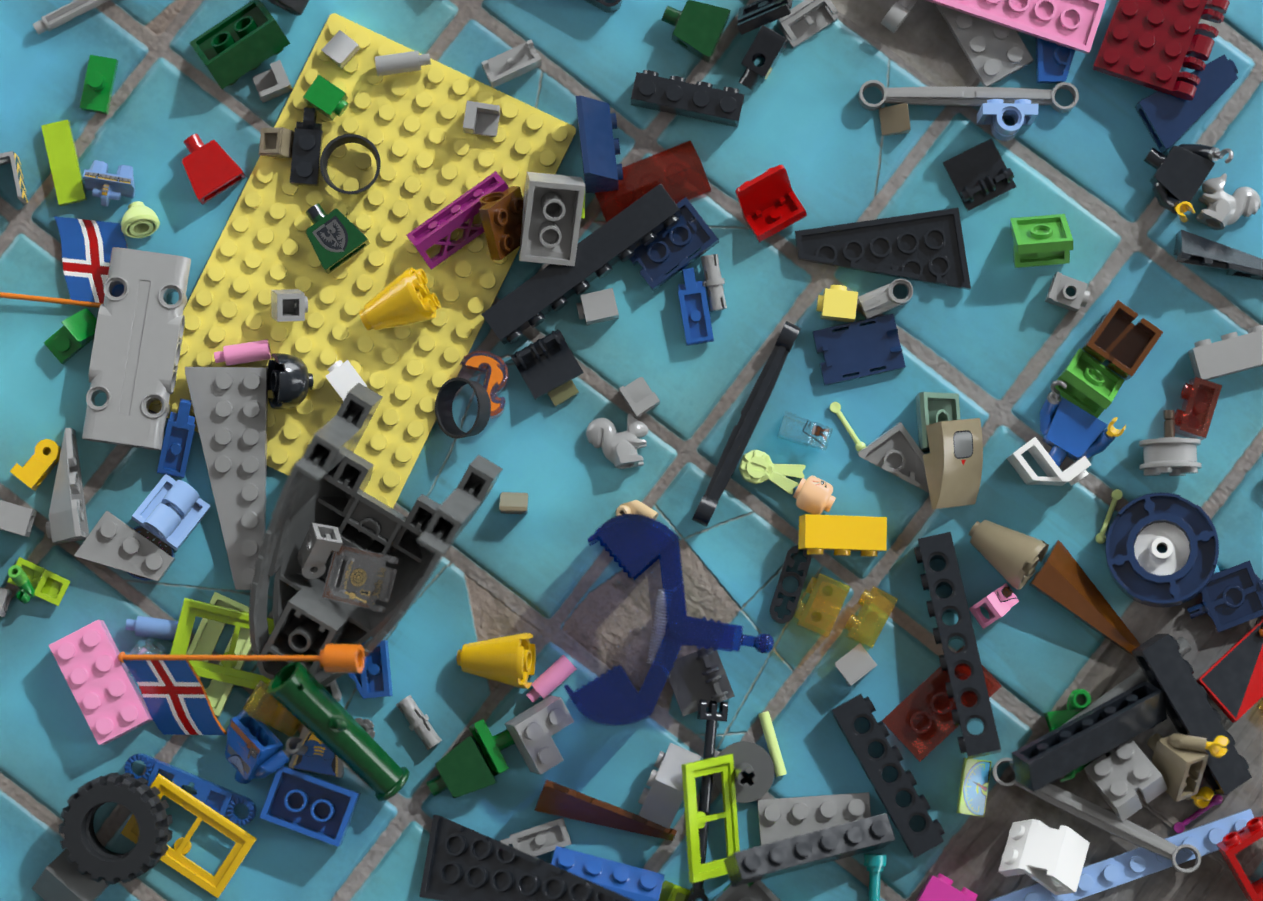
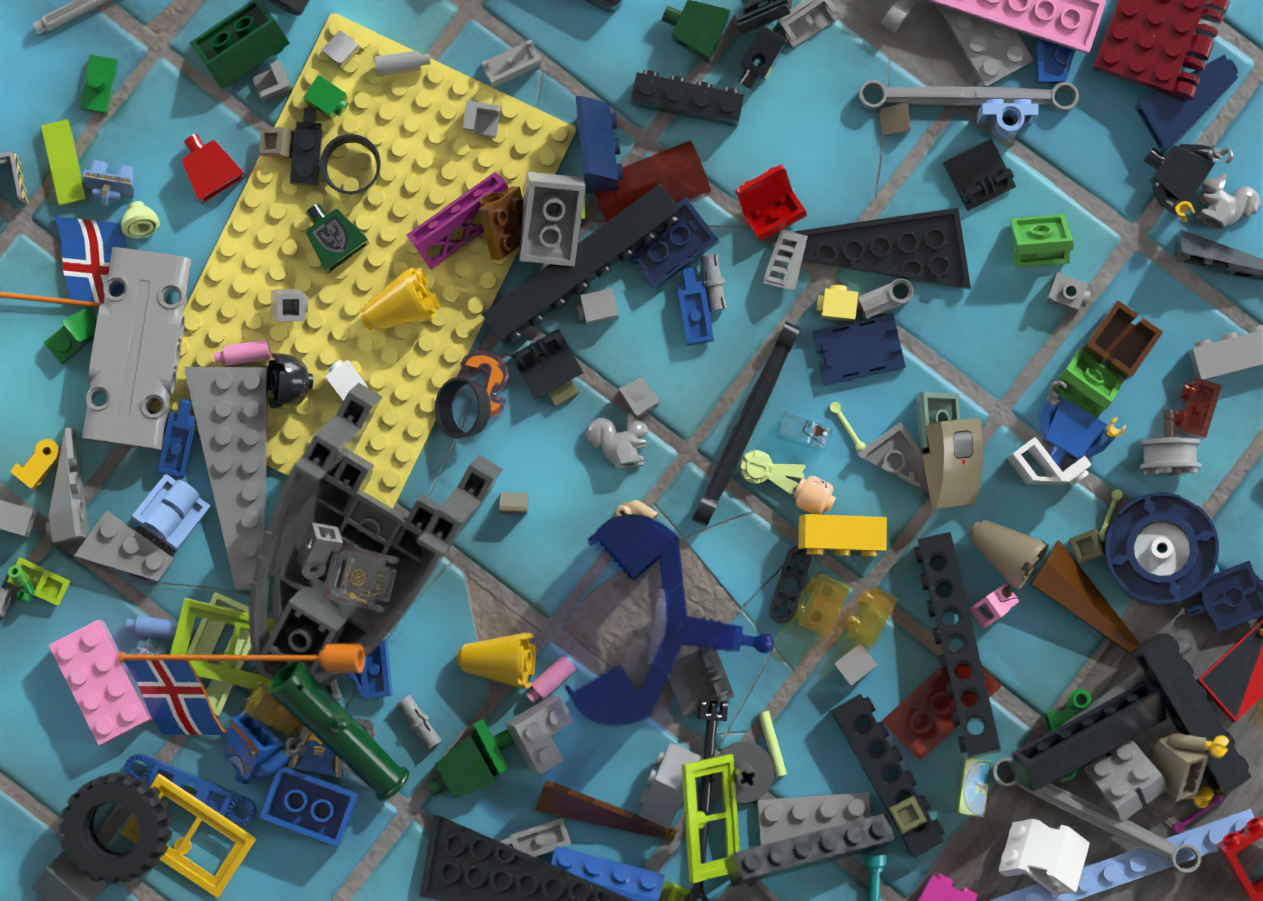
(774, 267): none -> light grey slope
(907, 814): none -> olive tile
(1087, 546): none -> olive tile

